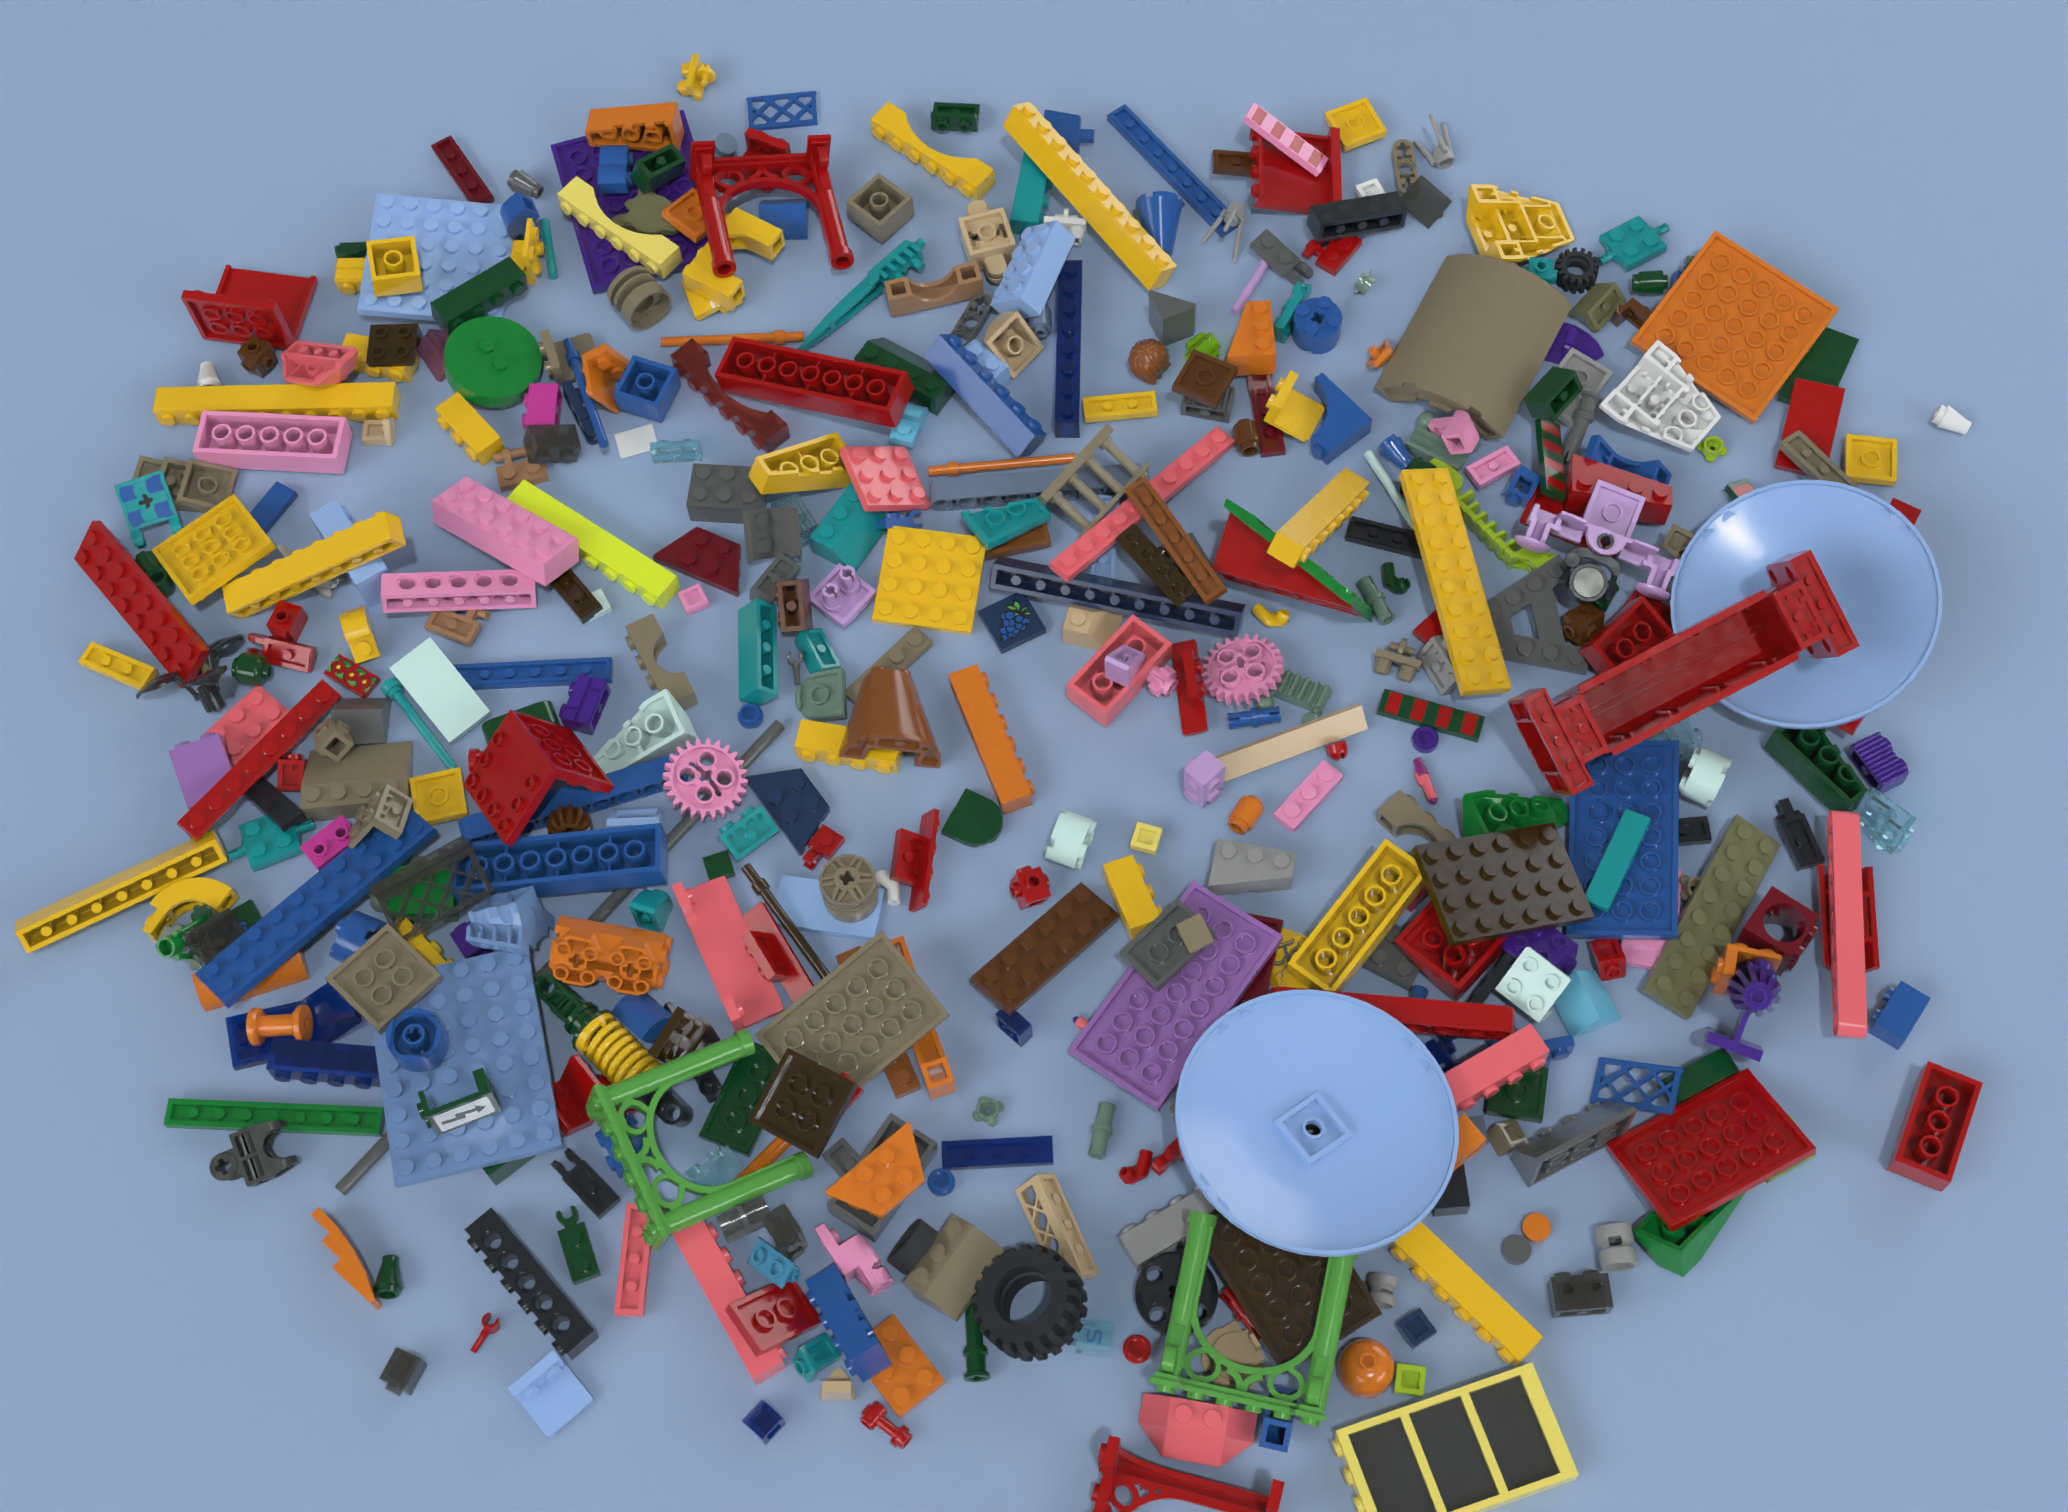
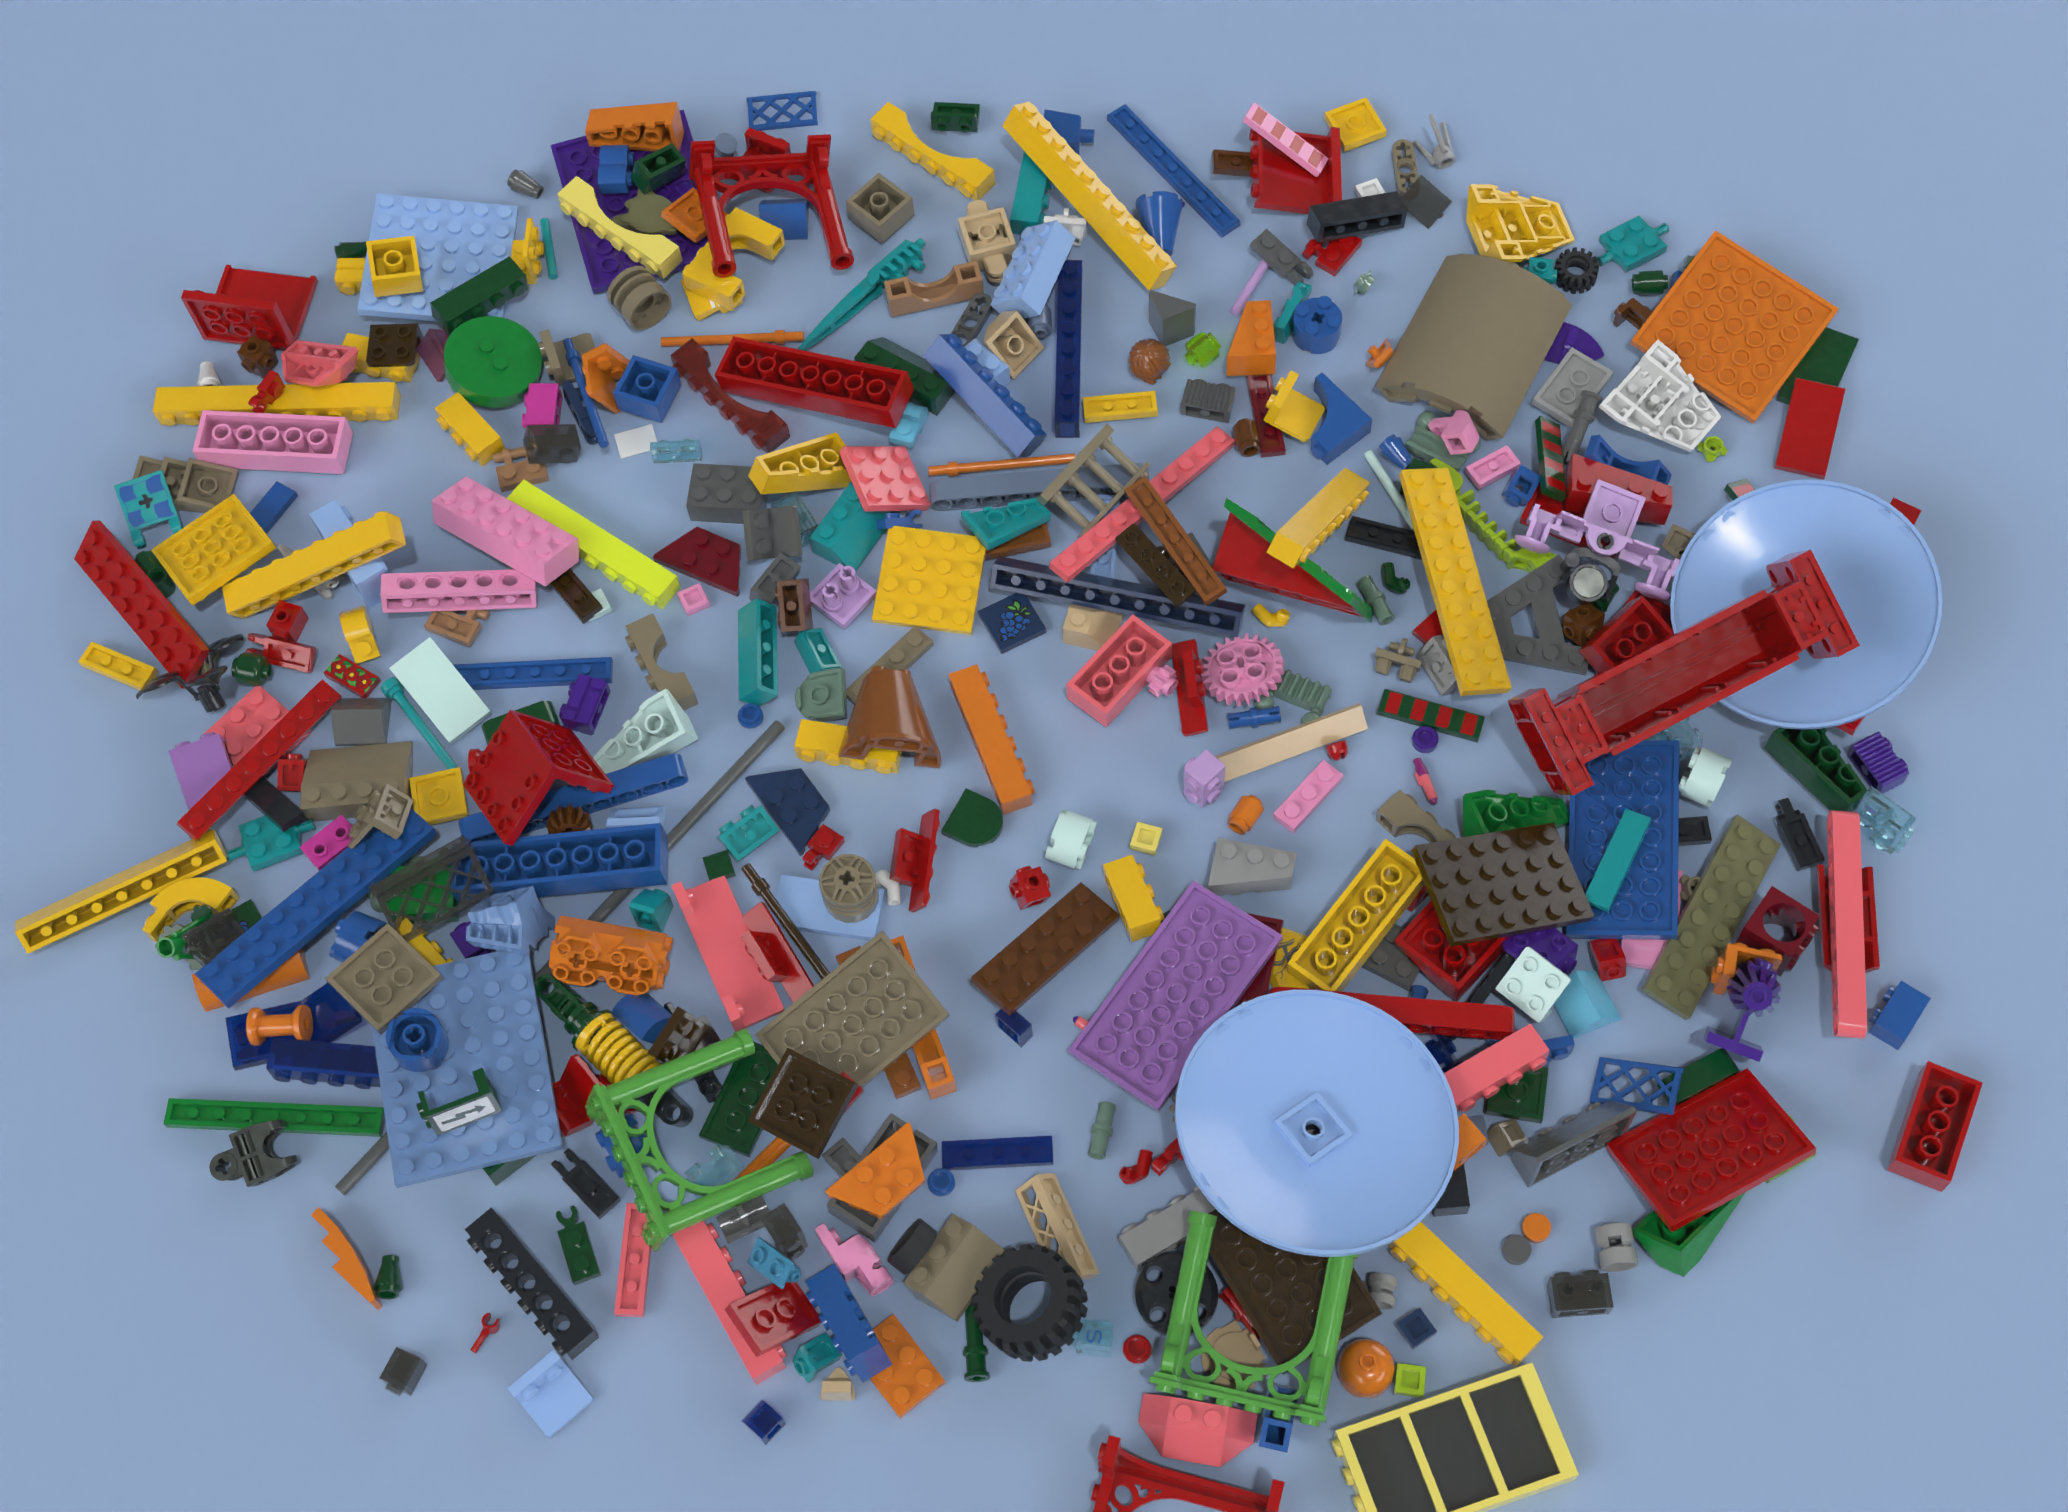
(268, 391): none -> red plate
(332, 739): dark tan brick -> none
(379, 432): tan tile -> none
(462, 171): dark red tile -> none
(515, 214): blue brick -> none
(686, 792): bright pink gear -> none
(697, 77): yellow hips -> none
(796, 666): dark grey hand -> none
(874, 1415): red bar -> none
(988, 1103): sand green plate -> none
(1123, 664): lavender slope -> none
(1158, 950): dark grey plate -> none
(1194, 933): dark tan slope -> none
(1204, 379): reddish brown plate -> none
(1232, 216): light grey plant -> none
(1553, 393): dark green brick -> none
(1598, 305): olive panel -> none
(1812, 459): dark tan plate -> none
(1870, 459): yellow plate -> none
(1949, 419): white cone -> none

